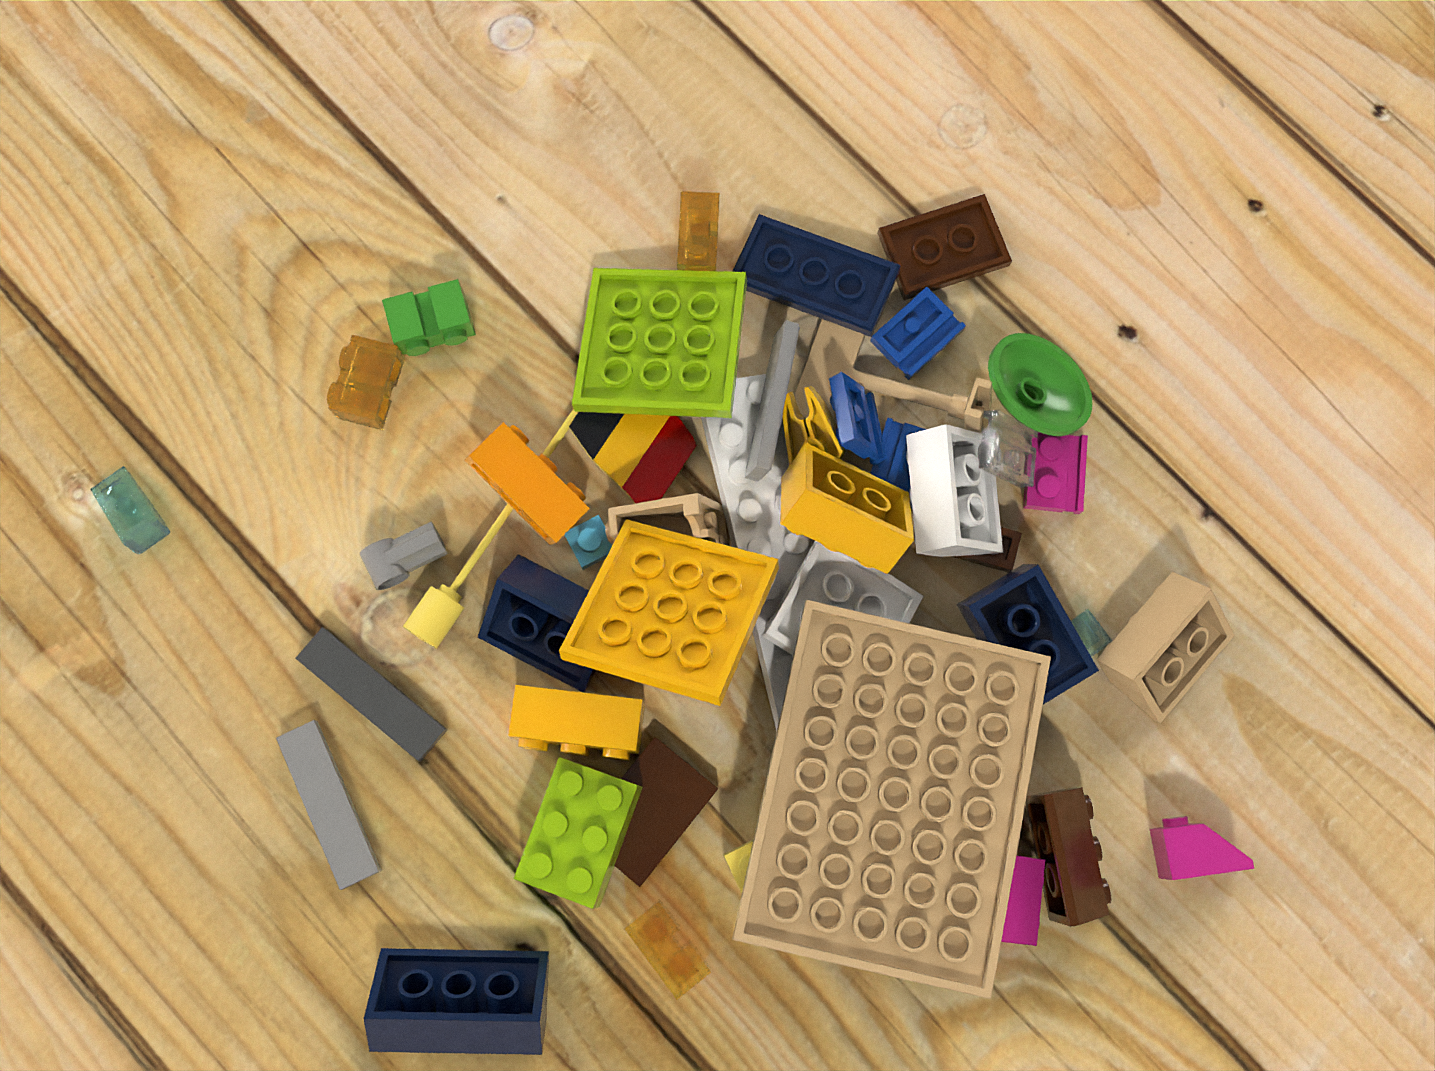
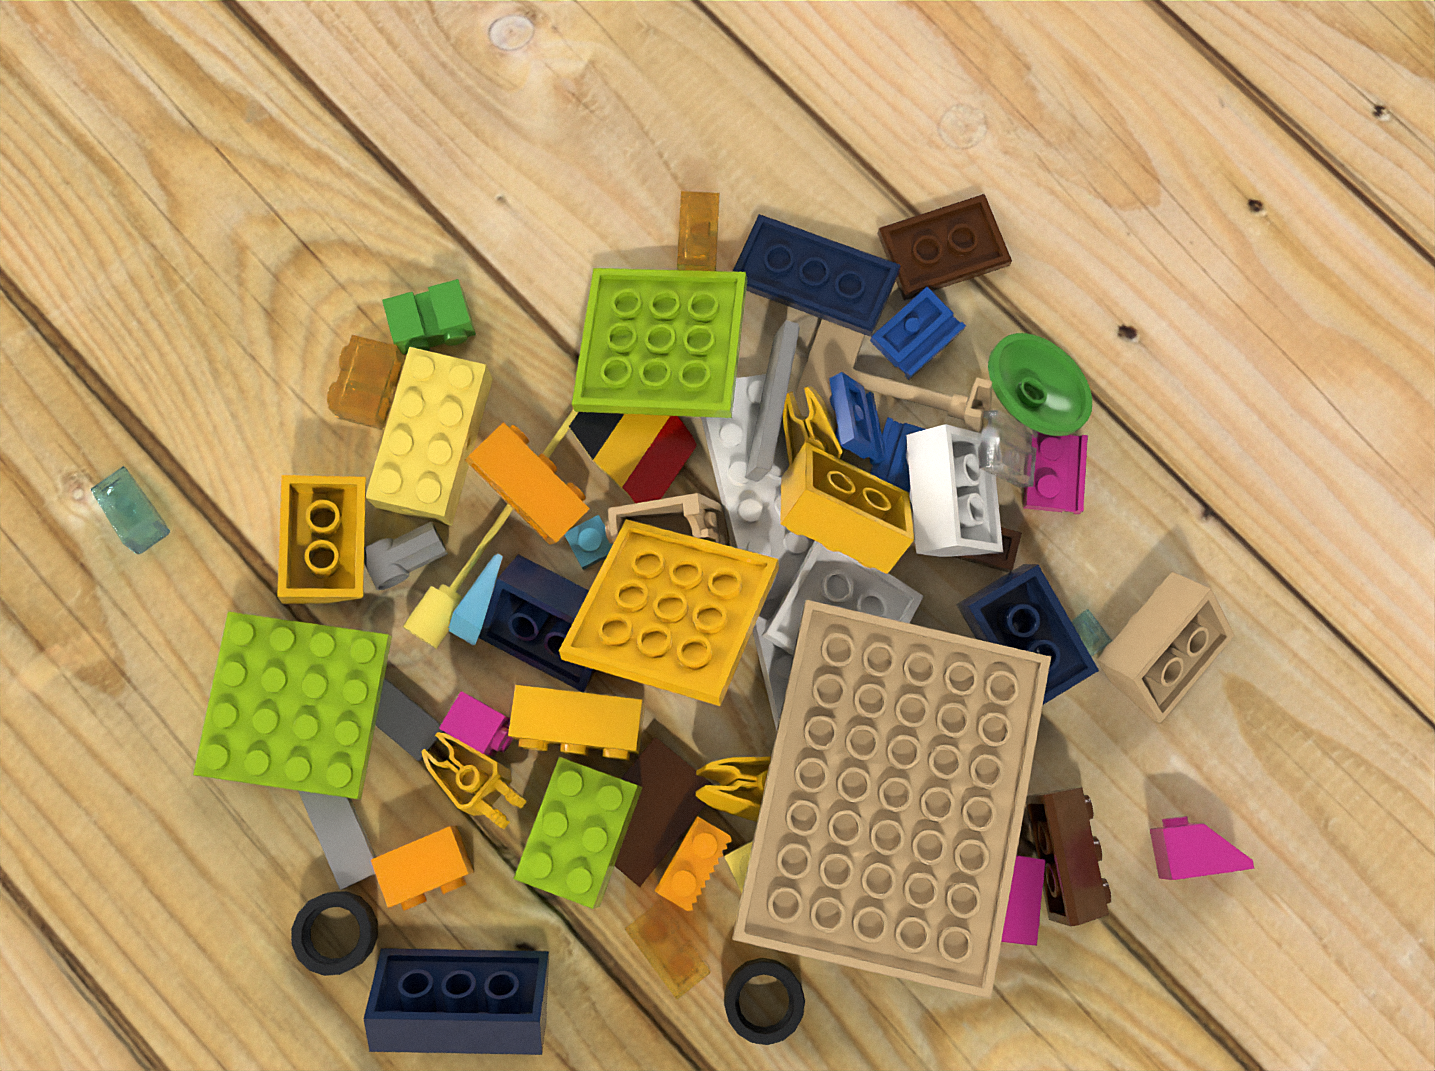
(293, 705): none -> lime plate
(304, 920): none -> black tyre
(321, 539): none -> yellow slope
(422, 867): none -> light orange brick
(429, 436): none -> light yellow brick
(471, 611): none -> medium azure slope
(472, 780): none -> yellow hinge
(477, 725): none -> dark pink brick
(693, 864): none -> light orange brick
(741, 785): none -> yellow hinge
(793, 1016): none -> black tyre

